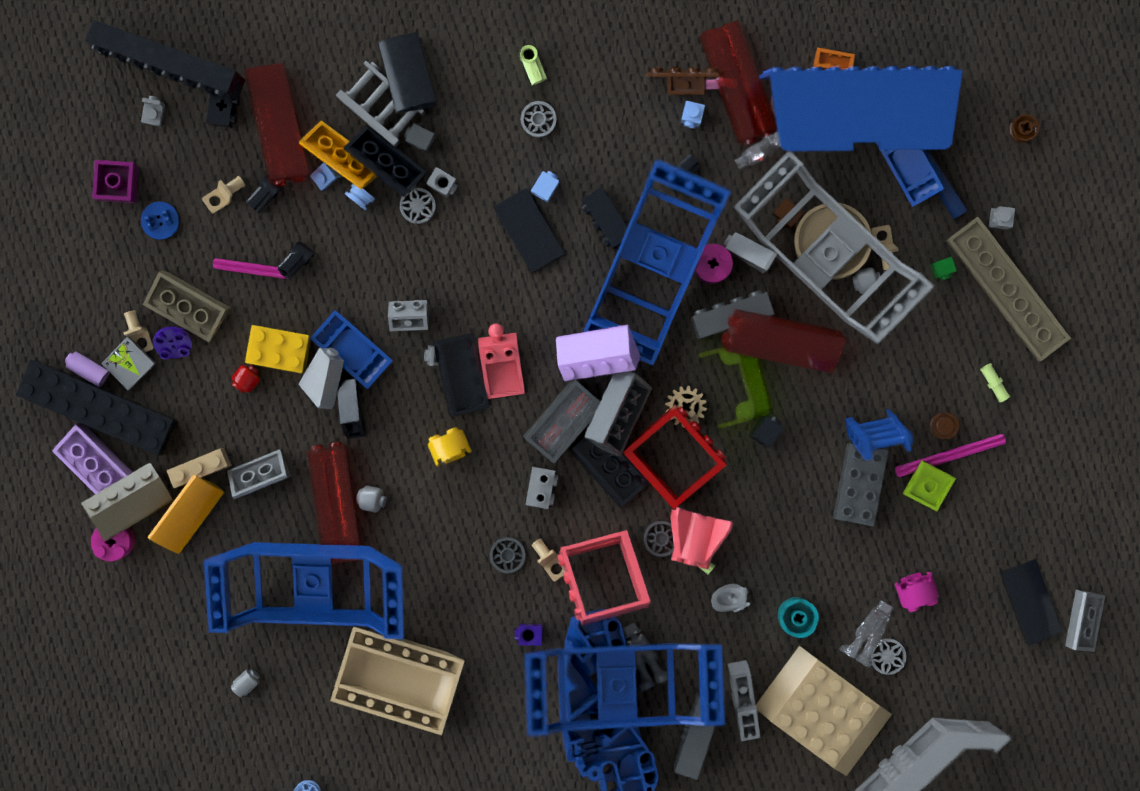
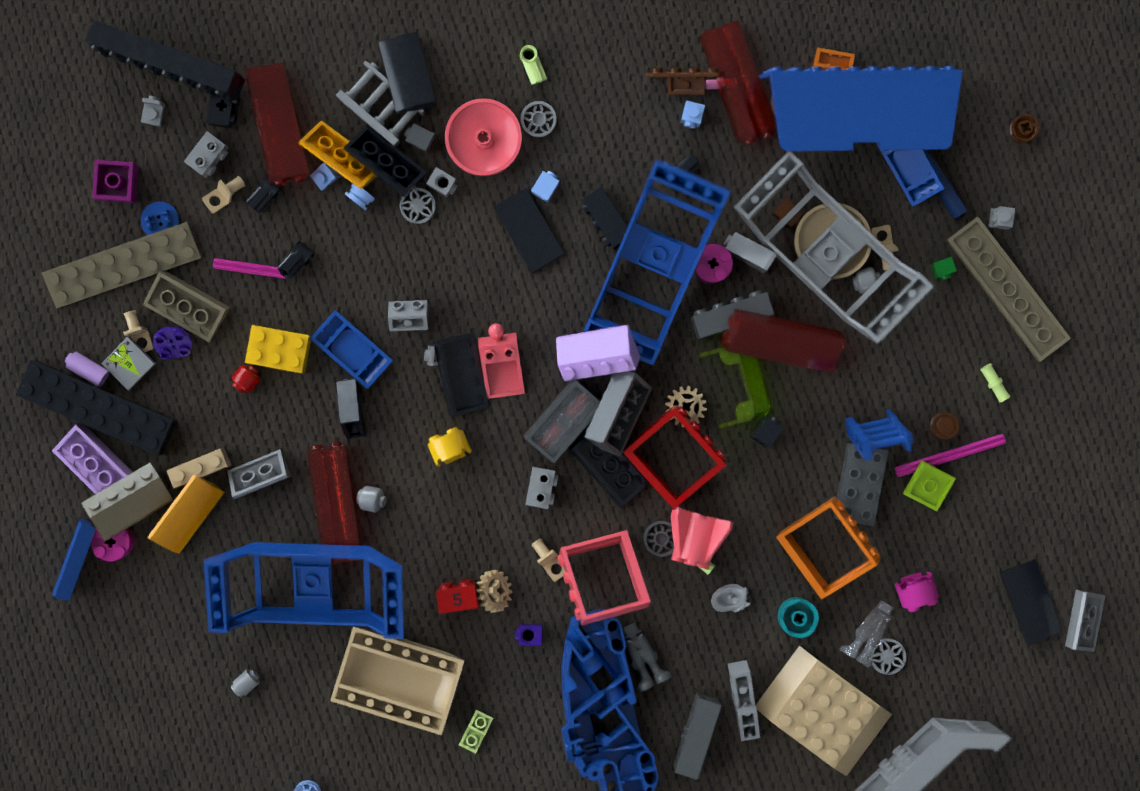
(74, 560): none -> blue slope
(121, 264): none -> dark tan plate
(203, 153): none -> light grey brick
(323, 377): light grey slope -> none
(457, 597): none -> red brick
(475, 731): none -> yellowish green slope
(483, 137): none -> coral dish
(494, 591): none -> tan gear
(507, 555): dark grey wheel -> none
(618, 688): blue window -> none
(759, 151): clear piece -> none
(807, 567): none -> orange window

